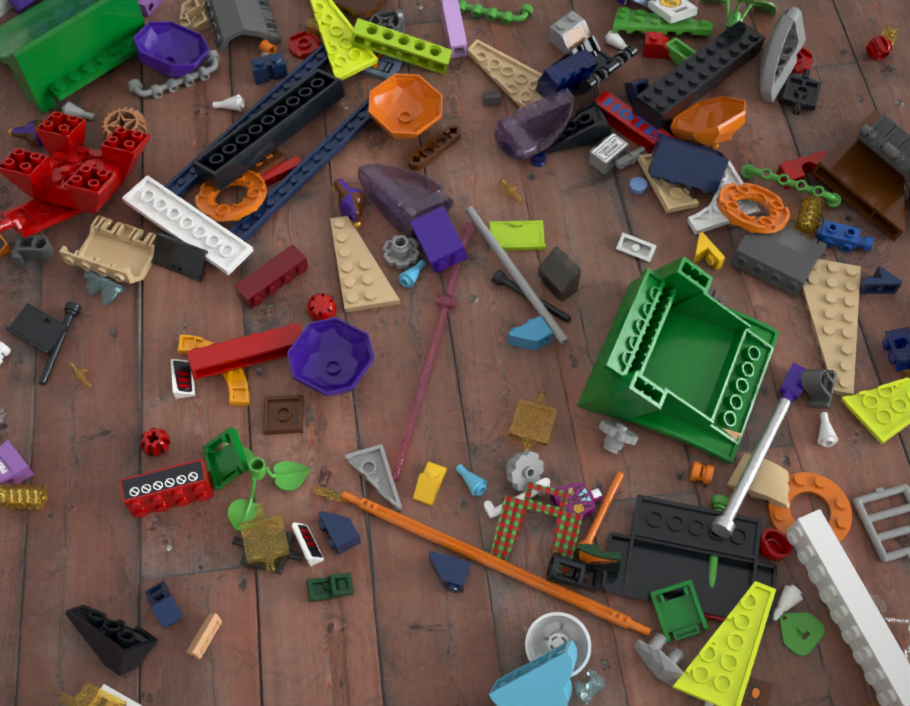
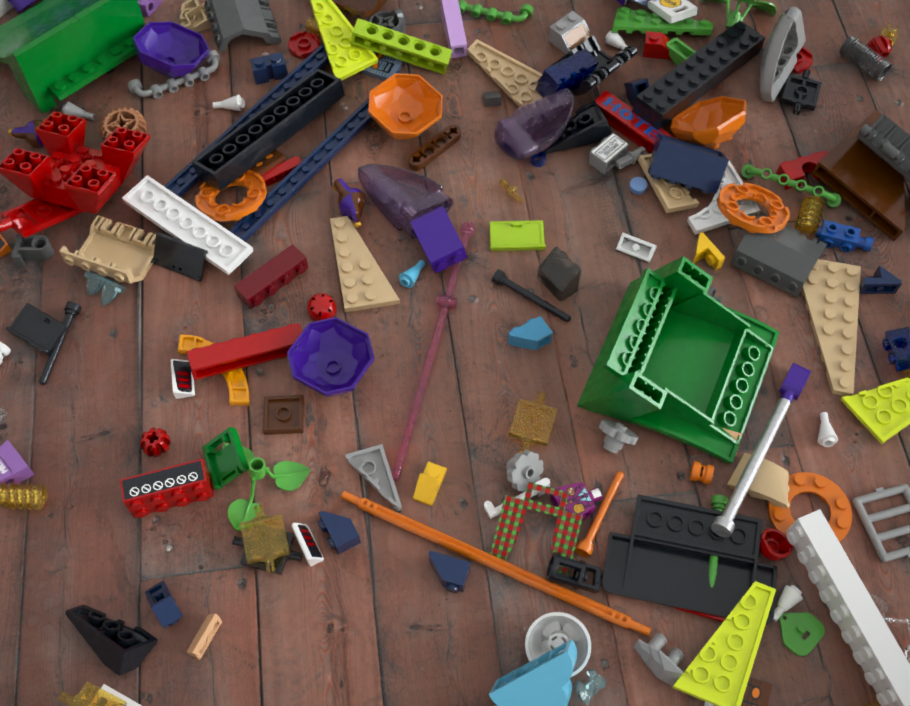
(80, 374): clear yellow piece -> none
(265, 46): orange axle -> none
(330, 493): clear yellow piece -> none
(330, 587): dark green slope -> none
(401, 252): light grey plant -> none
(475, 483): medium azure cone -> none
(517, 276): light grey piece -> none
(602, 560): slope -> none
(679, 614): green container -> none
(820, 386): dark grey pin -> none
(853, 47): none -> dark grey piece

